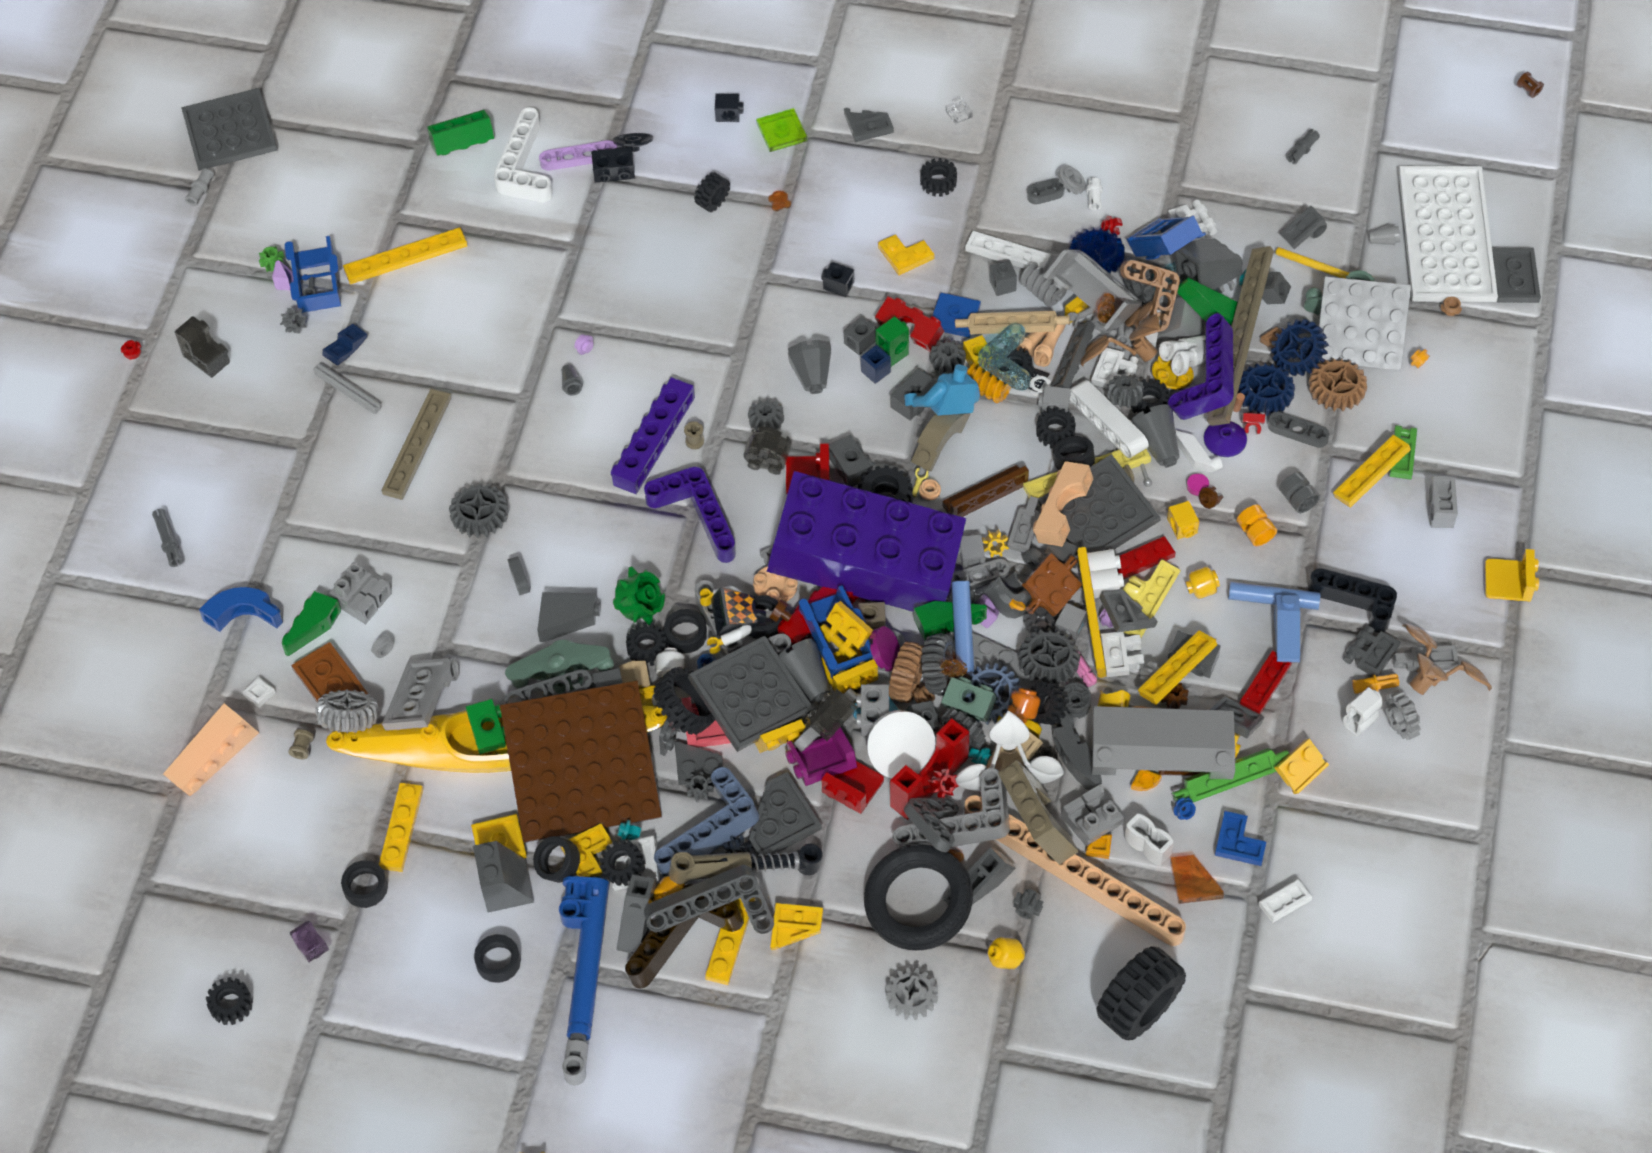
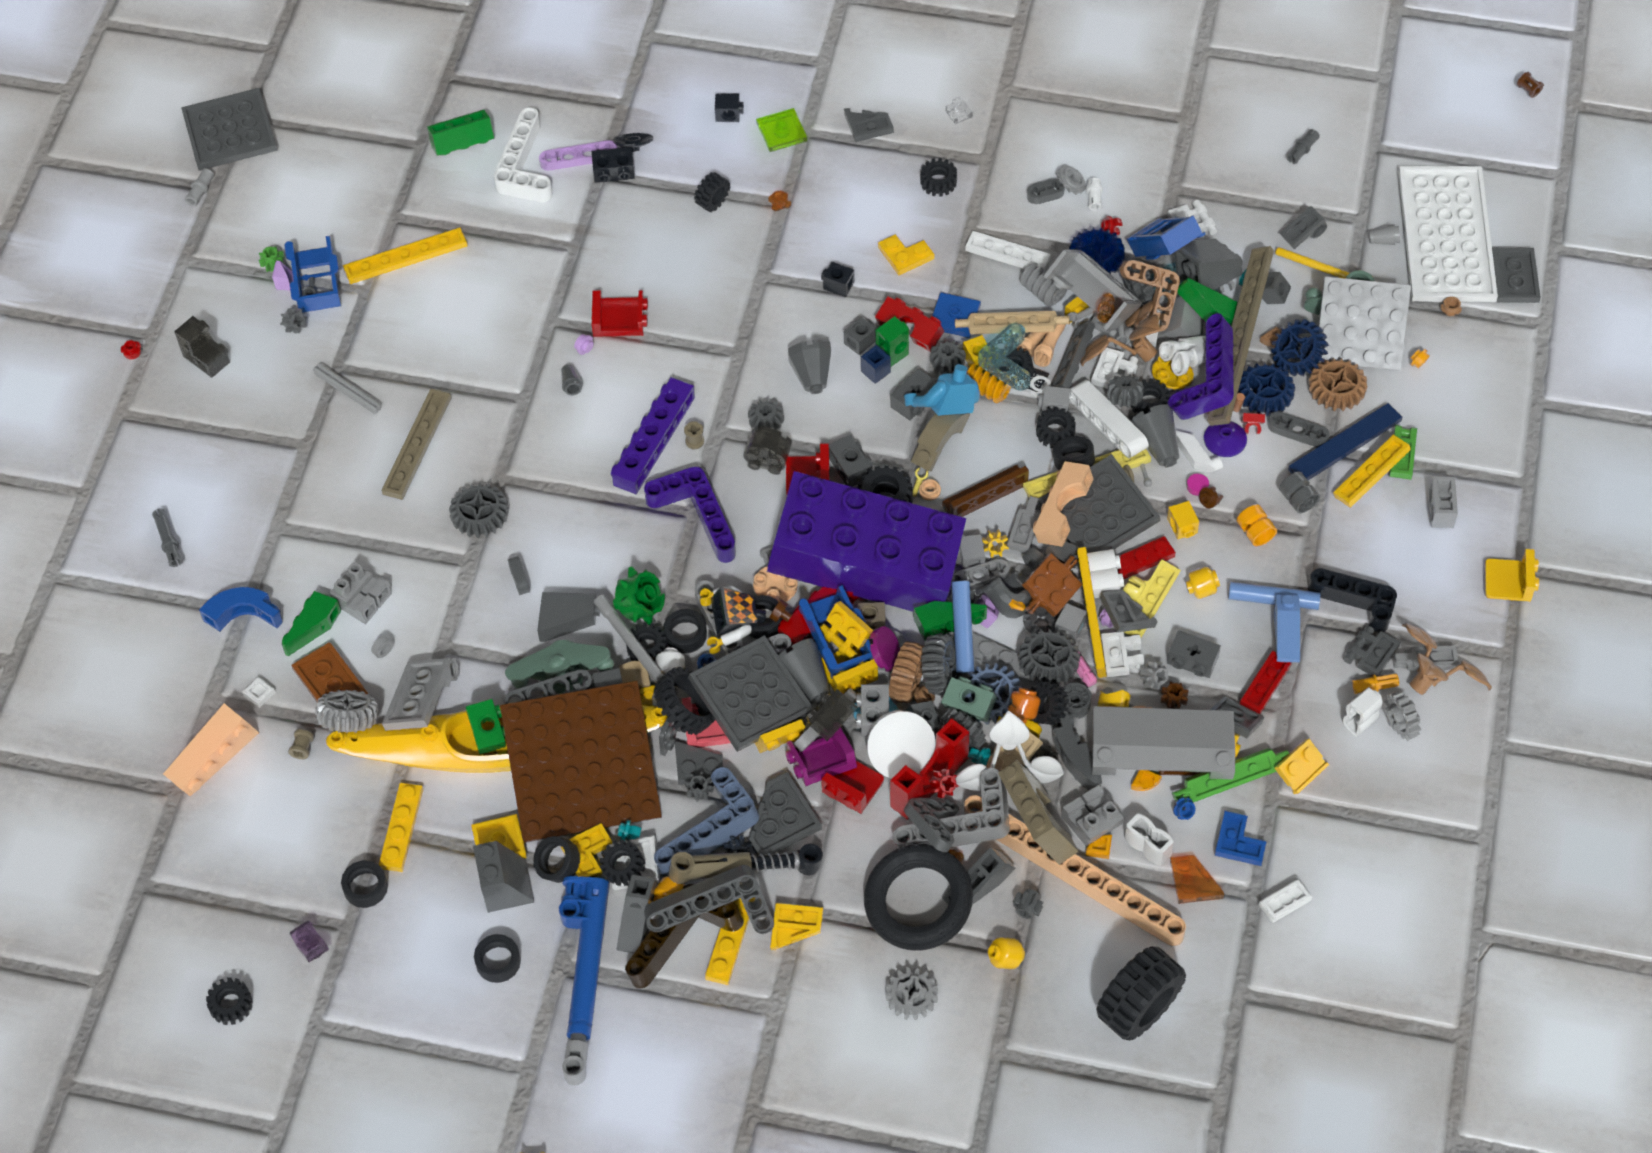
(346, 344): dark blue slope -> none
(609, 612): none -> light grey piece
(618, 315): none -> red panel
(953, 668): clear orange pin -> none
(1003, 278): dark grey brick -> none
(1177, 667): yellow plate -> none
(1346, 442): none -> dark blue tile

